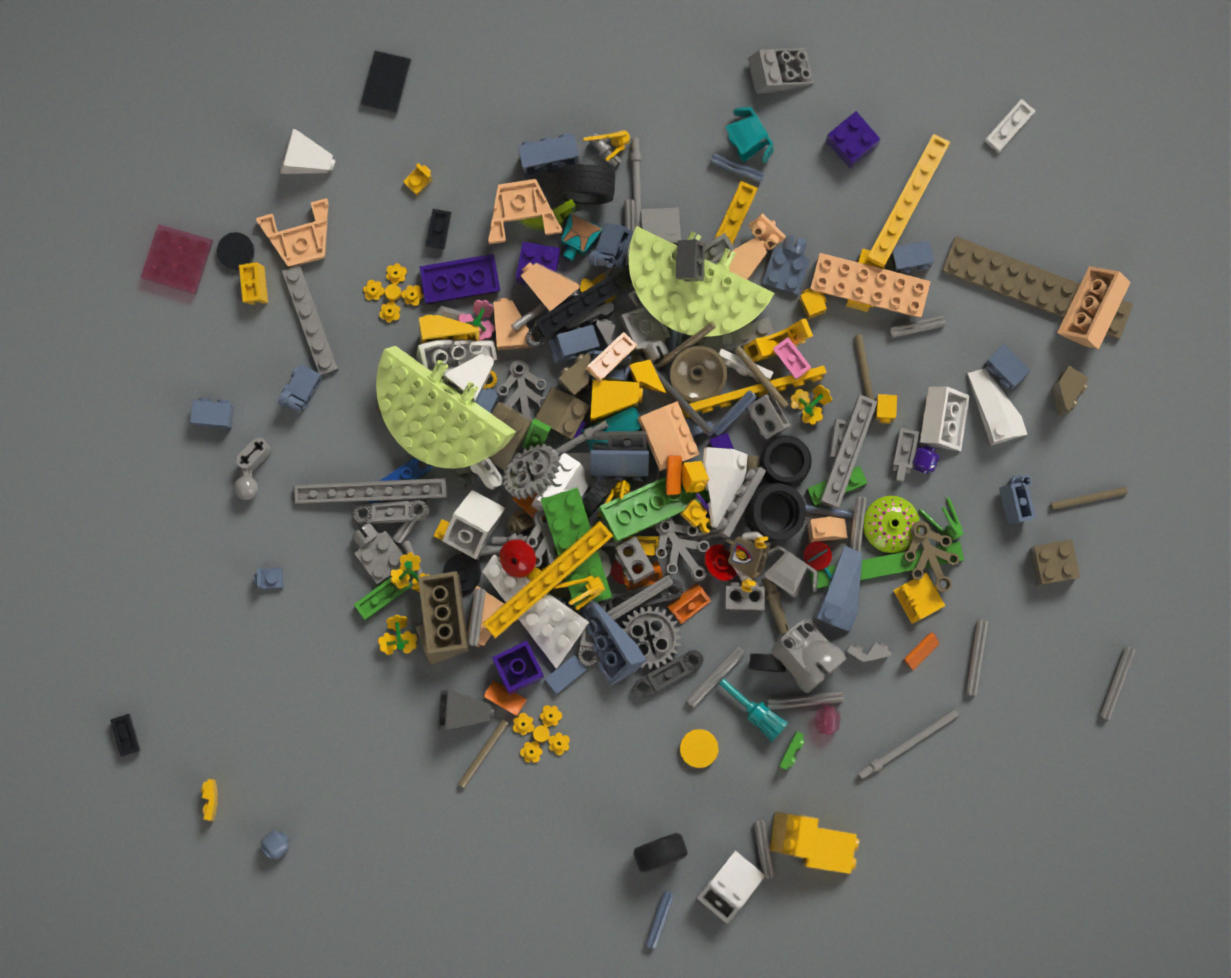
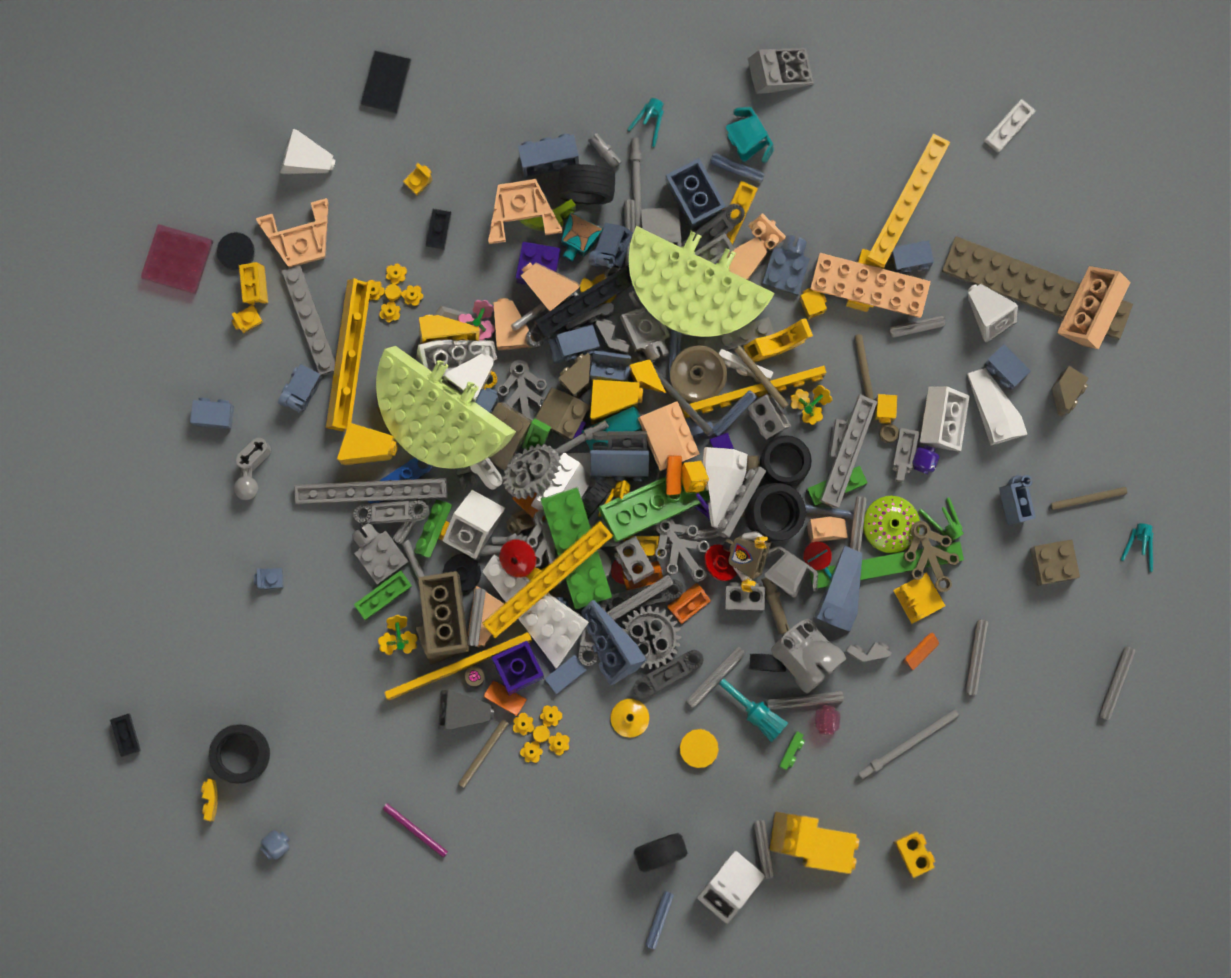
(216, 747): none -> black tyre
(246, 319): none -> yellow bracket
(348, 354): none -> yellow tile
(366, 446): none -> yellow slope
(409, 564): yellow plant -> none
(415, 830): none -> magenta bar
(432, 528): none -> bright green plate
(455, 667): none -> yellow tile
(459, 279): dark purple plate -> none
(474, 676): none -> dark tan tile
(594, 589): yellow plant -> none
(611, 357): light nougat tile -> none
(617, 139): yellow plant -> none
(627, 728): none -> yellow dish
(653, 109): none -> teal plant
(688, 343): dark tan bar -> none
(690, 260): dark grey hinge -> none
(695, 193): none -> sand blue brick
(695, 515): yellow plate -> none
(718, 225): none -> dark grey plate
(792, 358): bright pink plate -> none
(852, 139): dark purple brick -> none
(889, 433): none -> dark tan tile
(910, 856): none -> yellow brick
(991, 310): none -> white slope
(1145, 534): none -> teal plant

